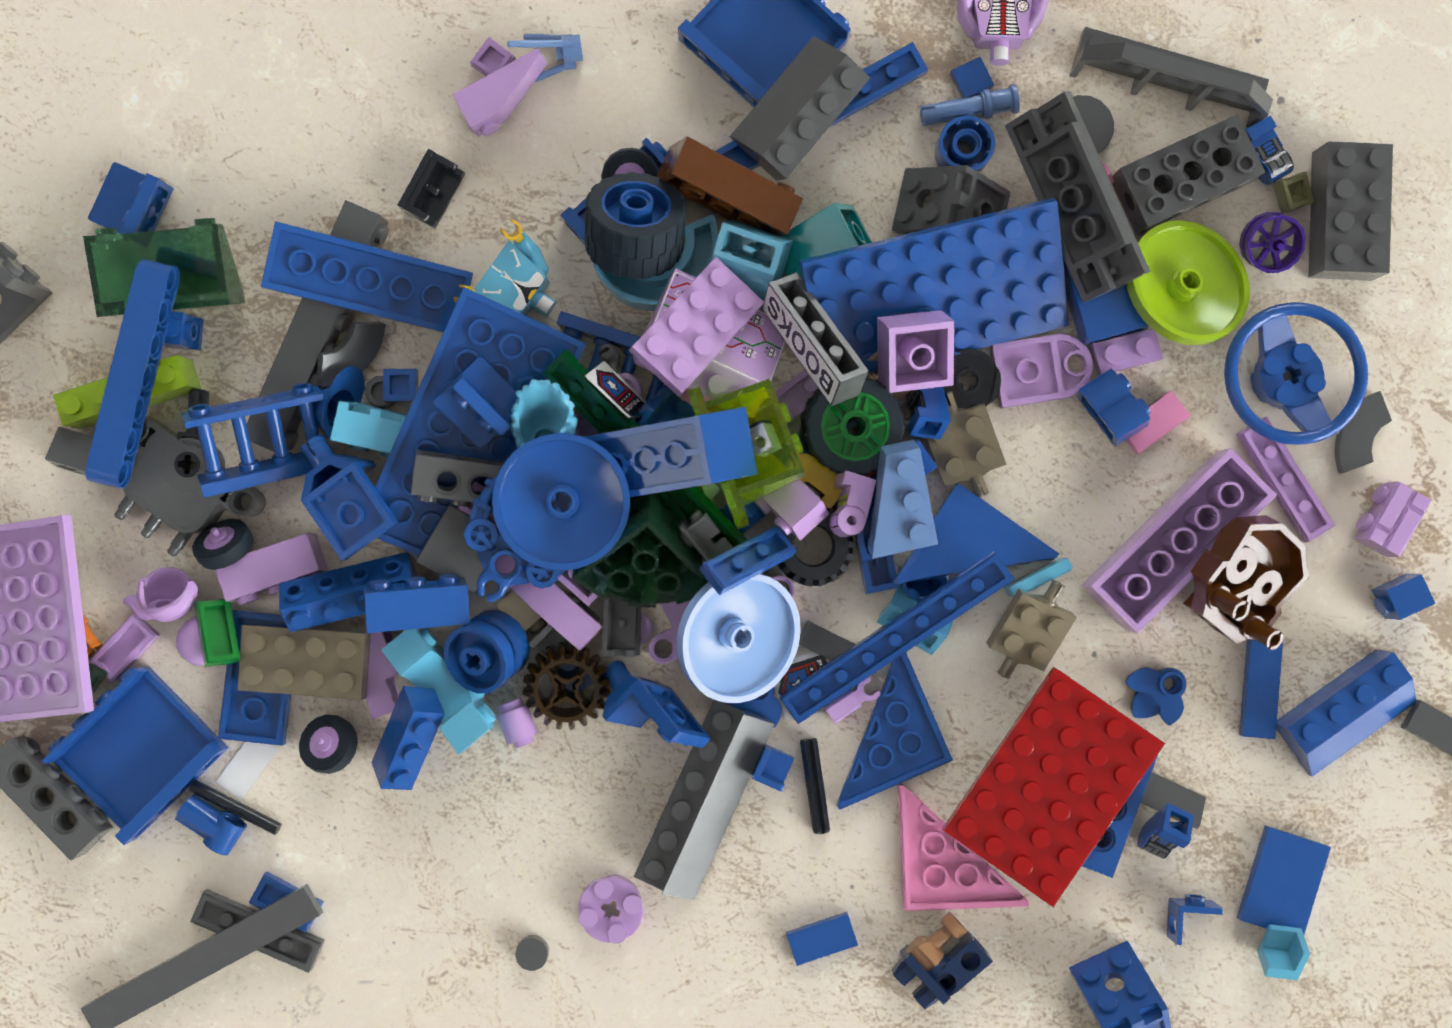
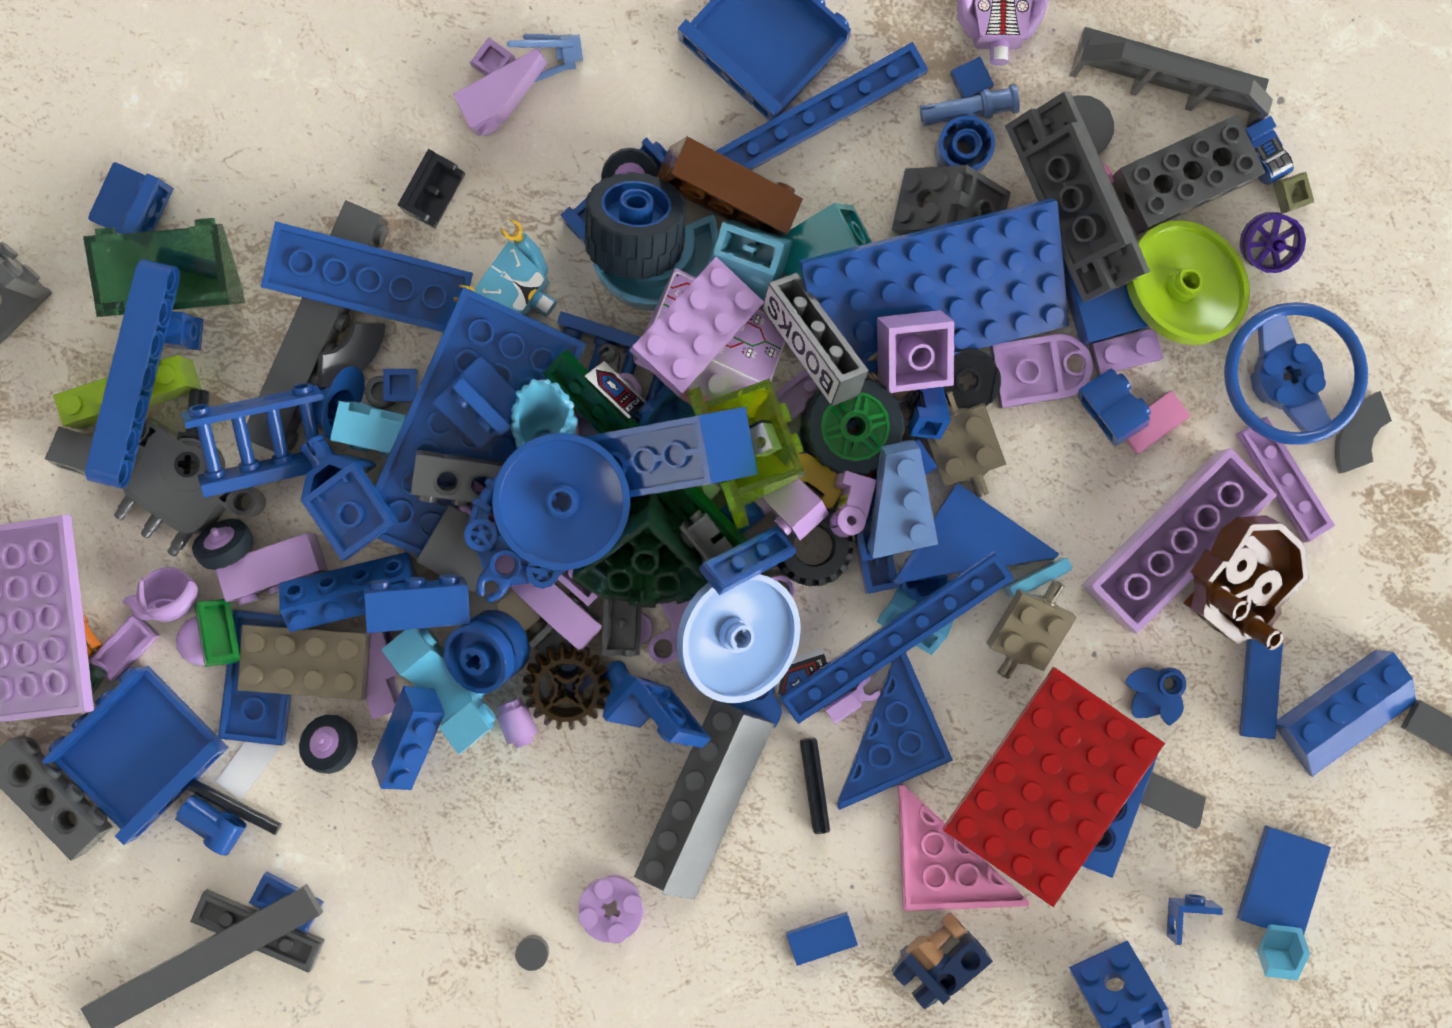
(772, 767): blue panel -> none
(799, 108): dark grey slope -> none
(823, 641): dark grey sticker -> none
(1161, 835): blue leg -> none
(1350, 211): dark grey brick -> none
(1391, 518): lavender brick -> none
(1402, 596): blue brick -> none

